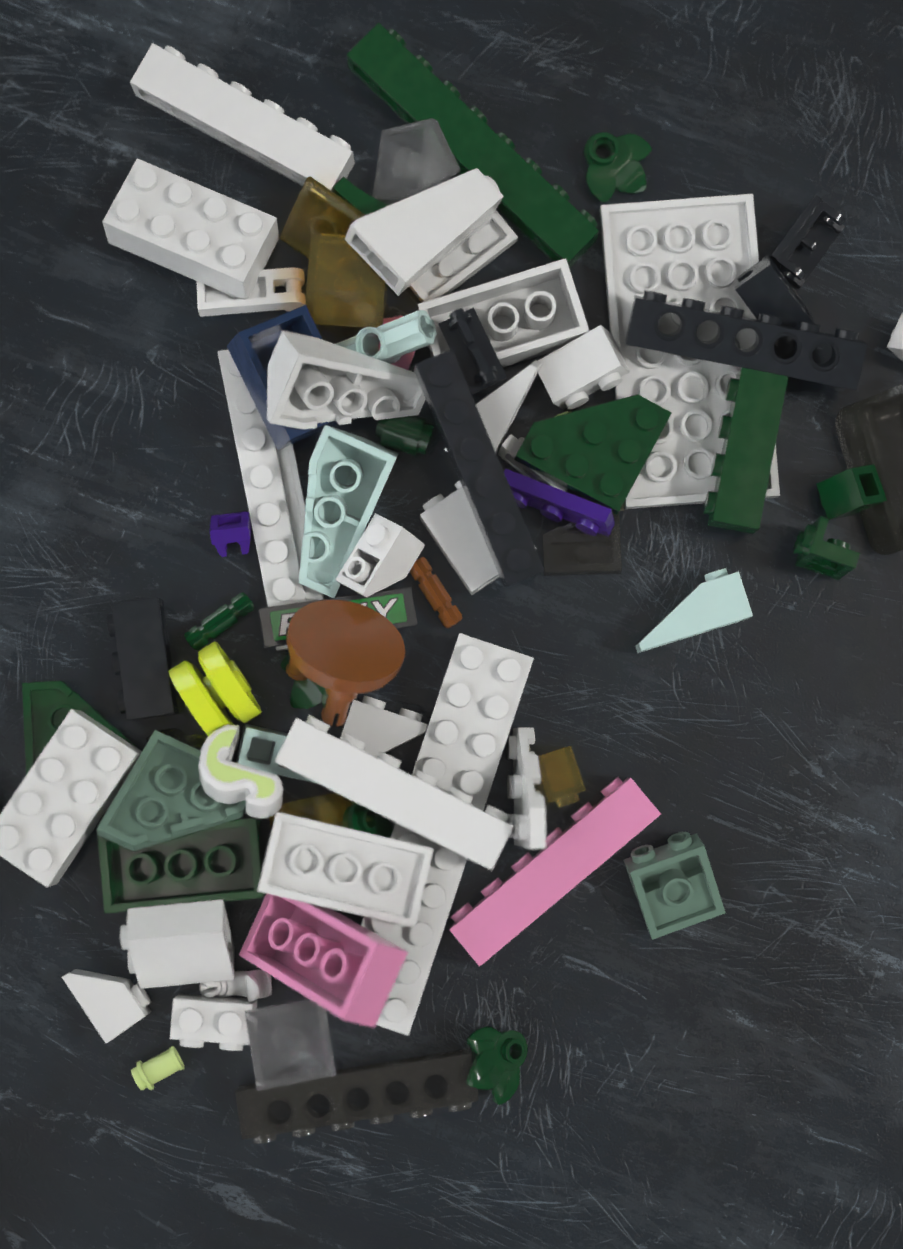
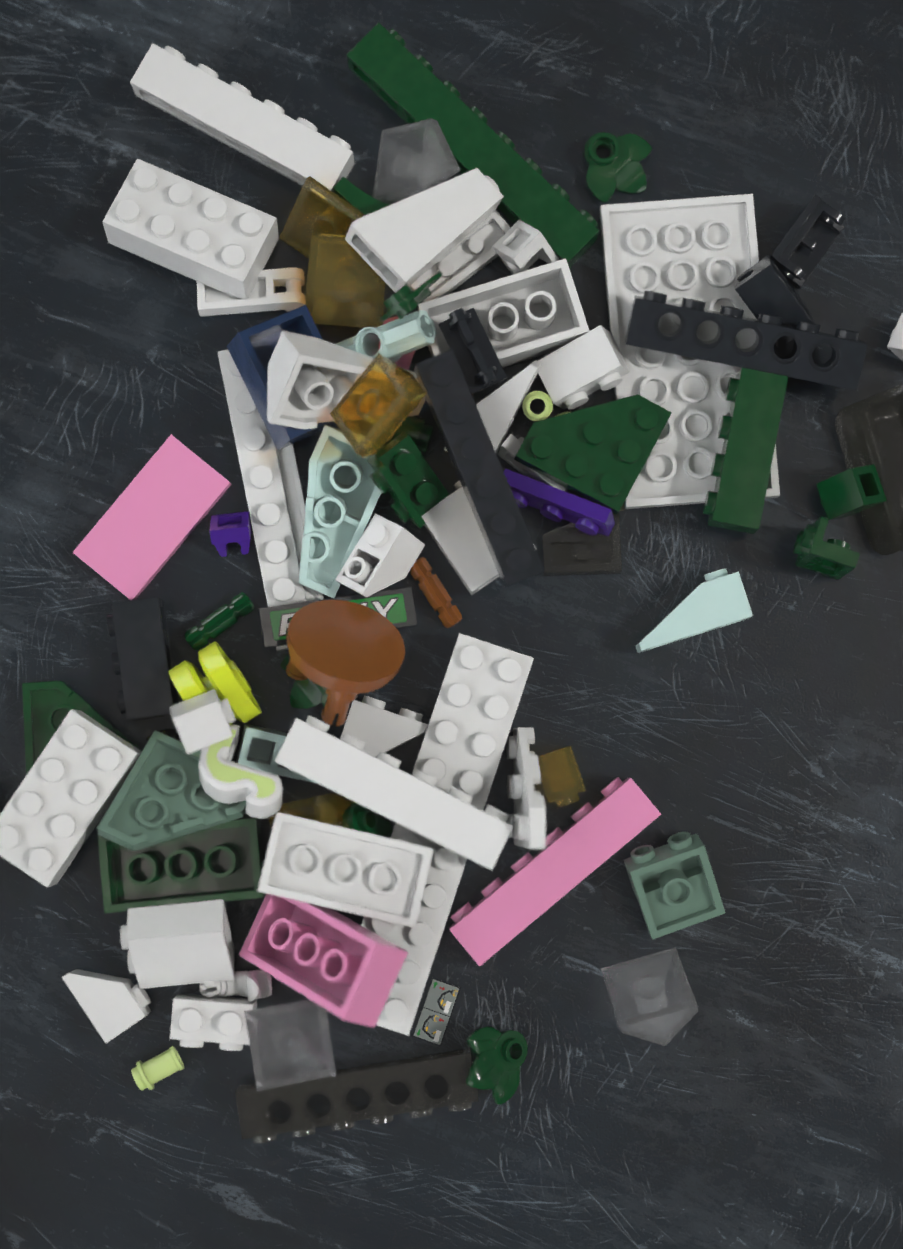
(152, 518): none -> bright pink tile
(202, 720): none -> white brick
(377, 405): none -> clear yellow slope
(406, 299): none -> dark green plate
(408, 479): none -> dark green bracket
(436, 1012): none -> light grey sticker
(522, 247): none -> white panel
(537, 416): none -> yellowish green pin
(650, 996): none -> clear slope

